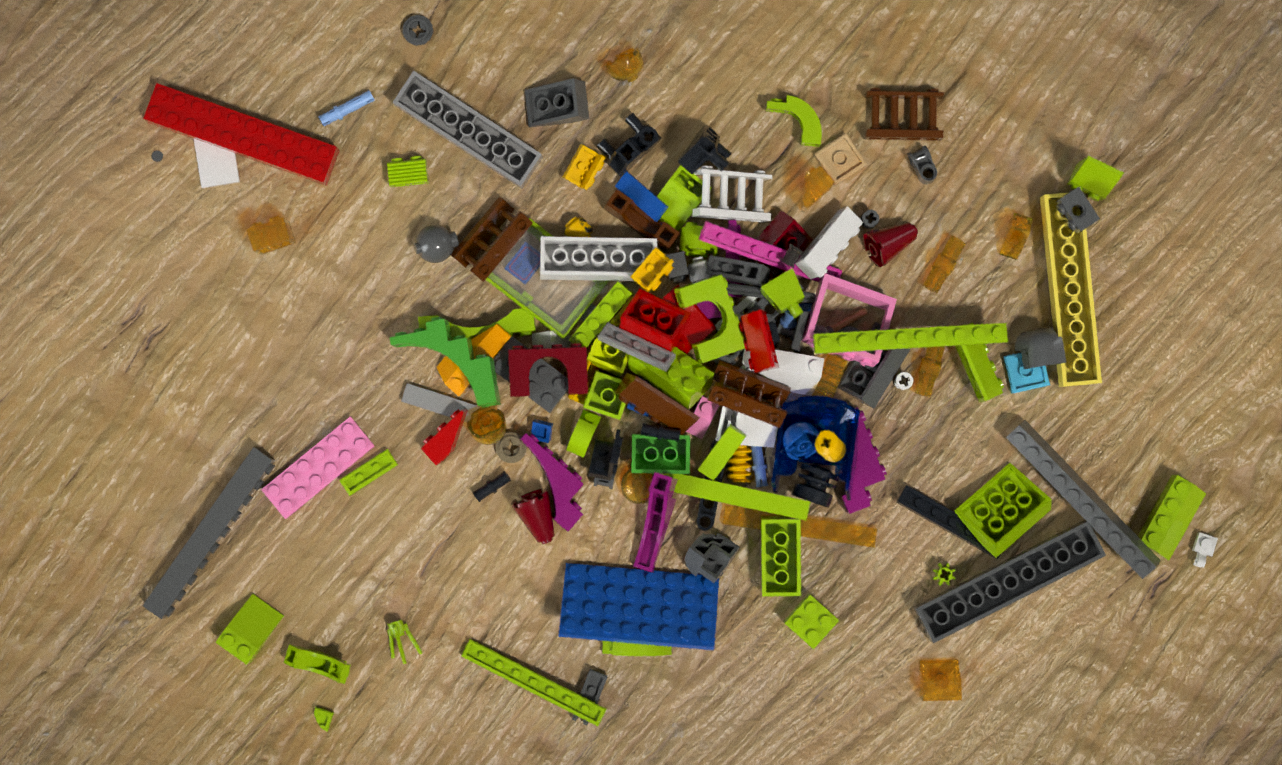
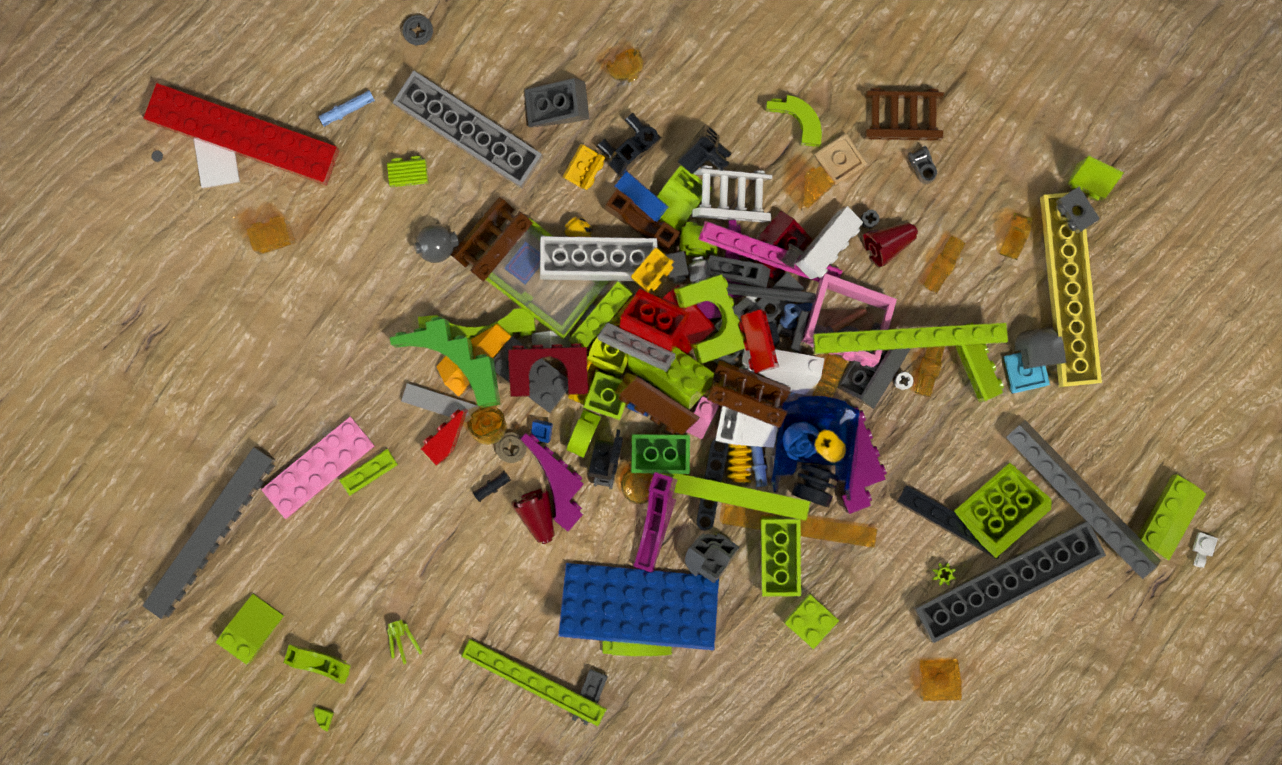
(660, 432): black pin -> none
(722, 452): lime tile -> none
(784, 293): lime torso -> none

